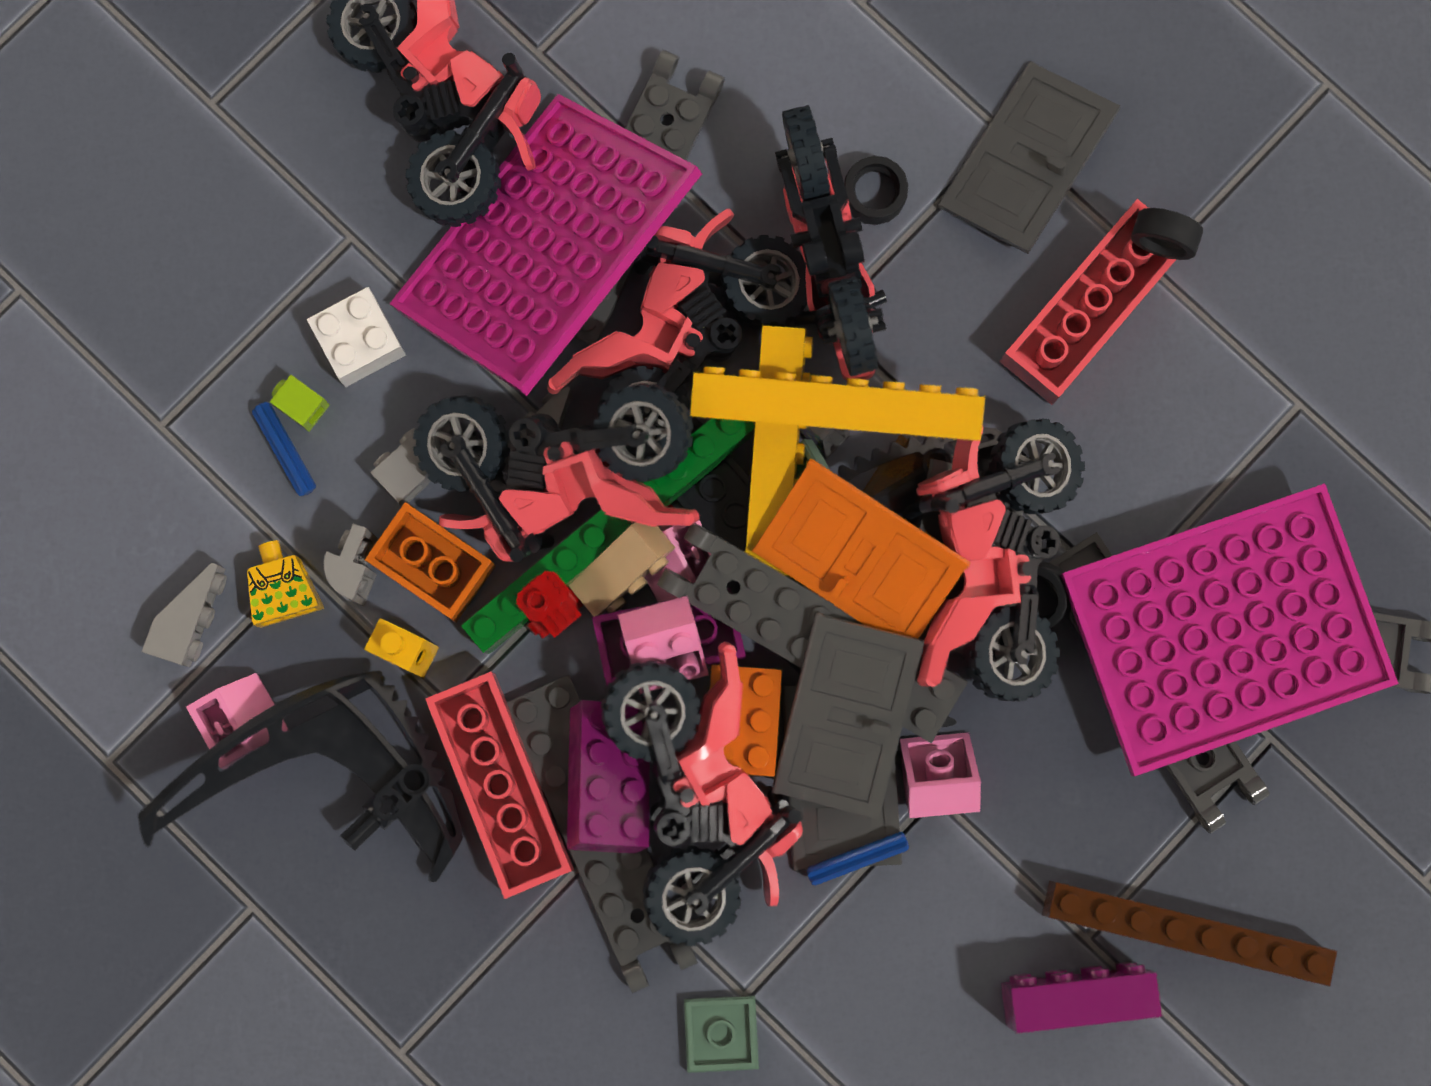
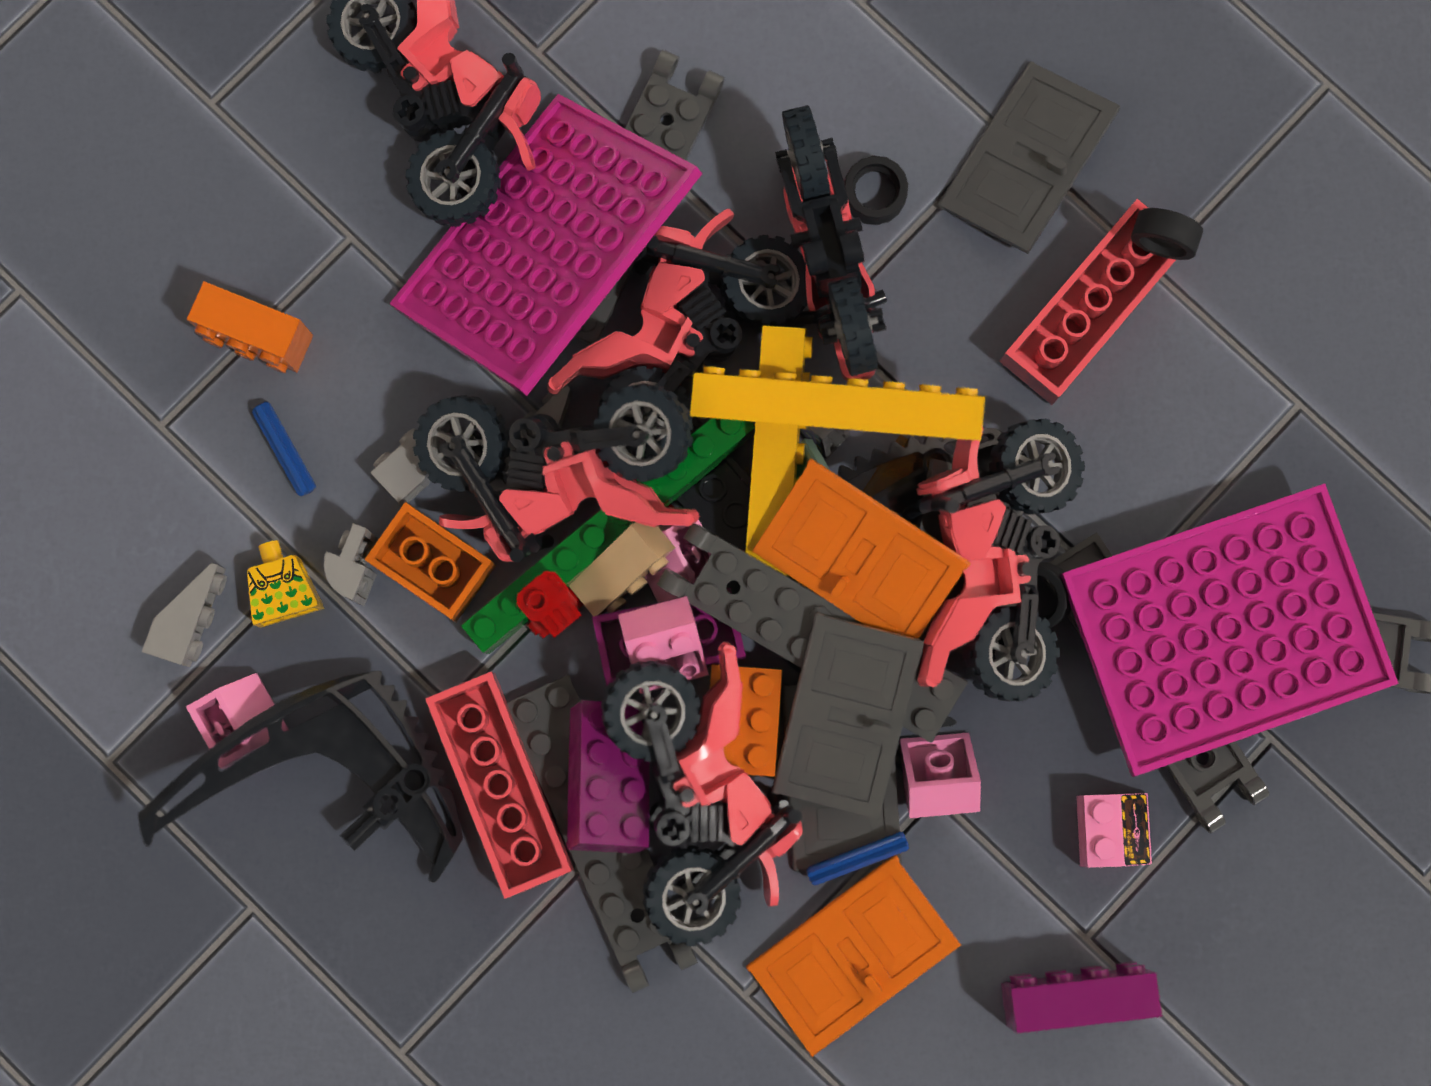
(249, 328): none -> orange brick
(298, 402): lime brick -> none
(356, 337): white brick -> none
(401, 647): yellow torso -> none
(721, 1034): sand green tile -> none
(853, 955): none -> orange door
(1113, 830): none -> bright pink slope
(1189, 933): reddish brown brick -> none

